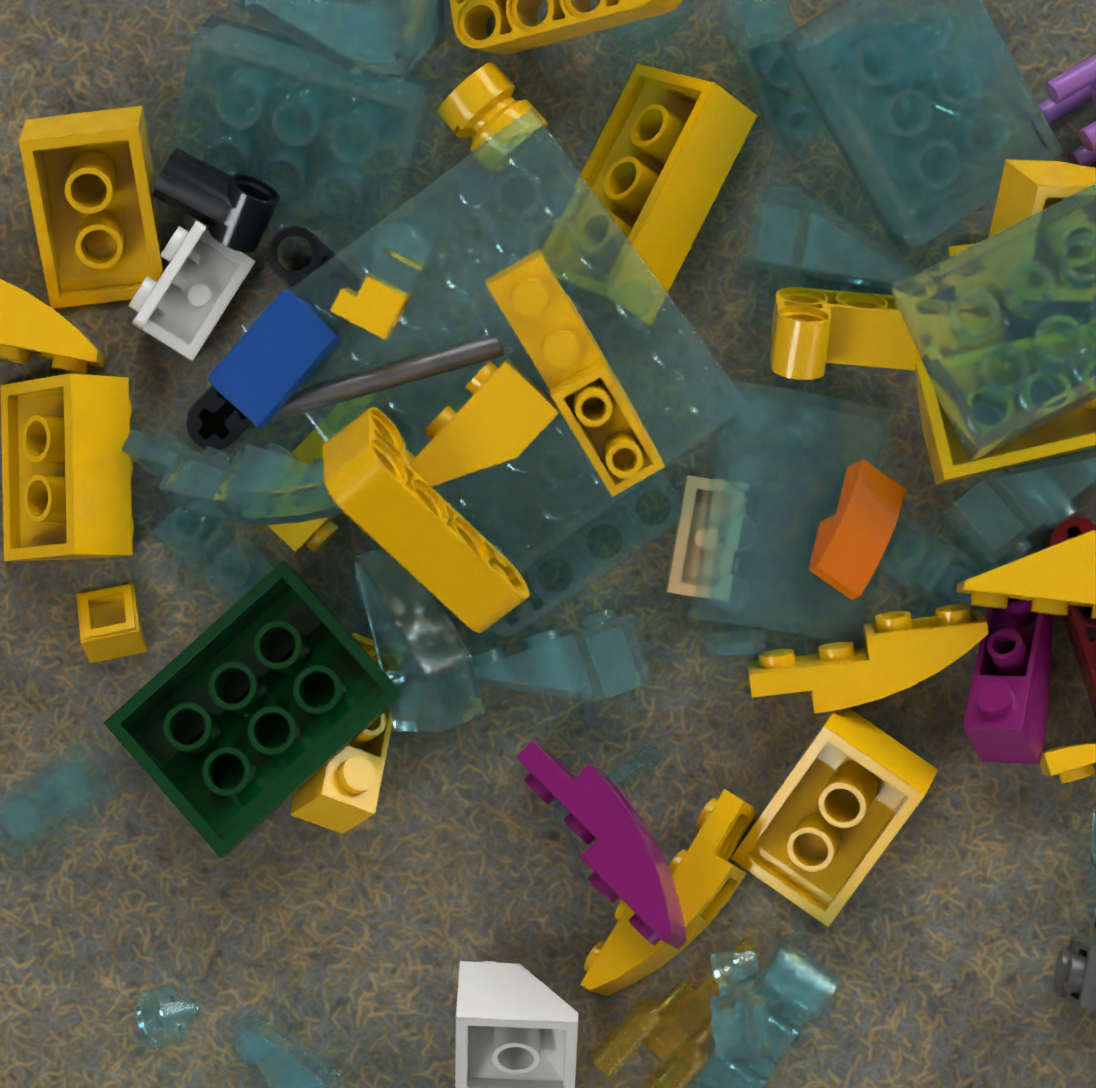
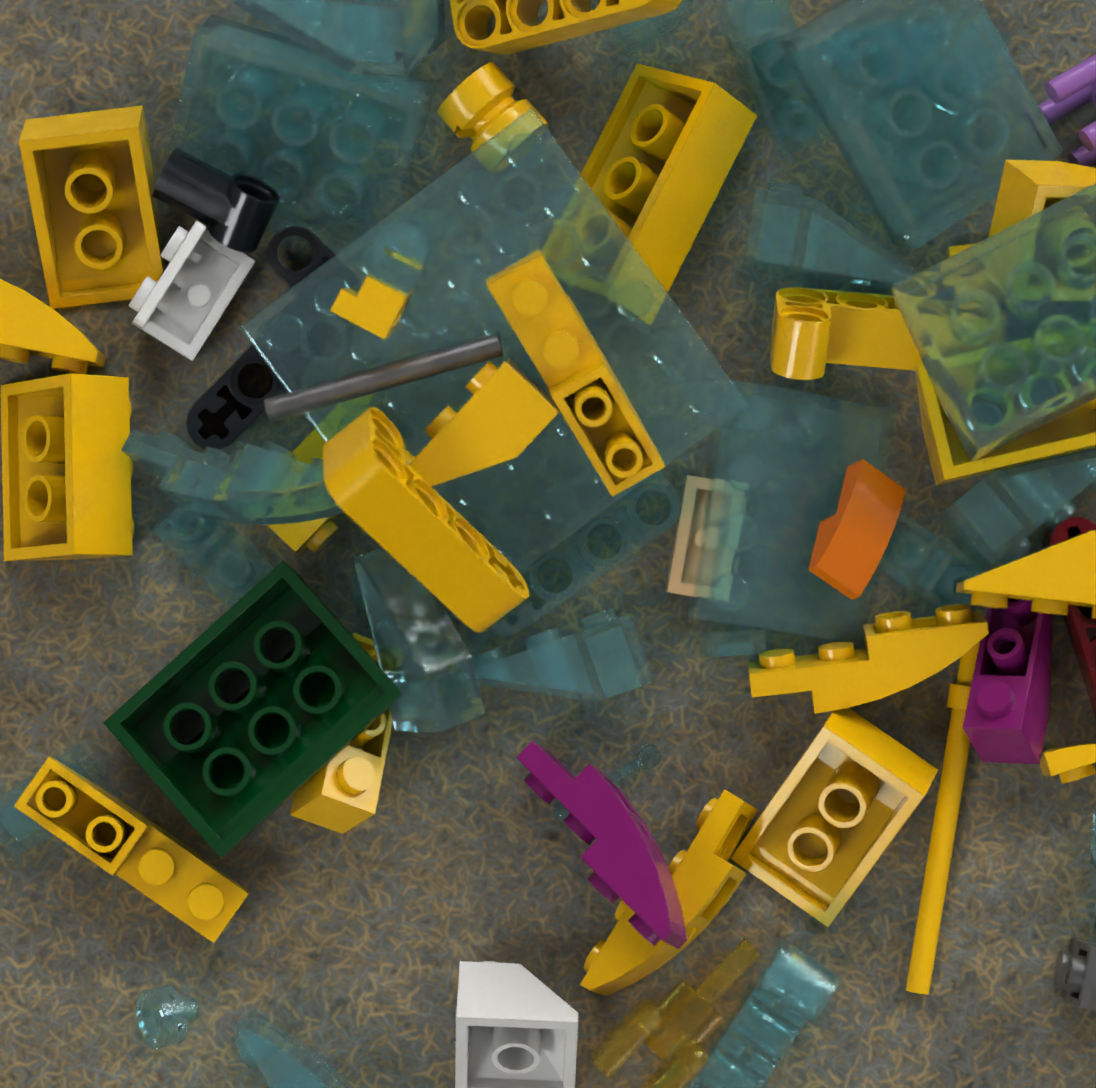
(110, 623): yellow slope -> none
(132, 848): none -> yellow slope
(274, 357): blue slope -> none
(738, 1013): clear light blue plate -> none
(942, 832): none -> yellow bar

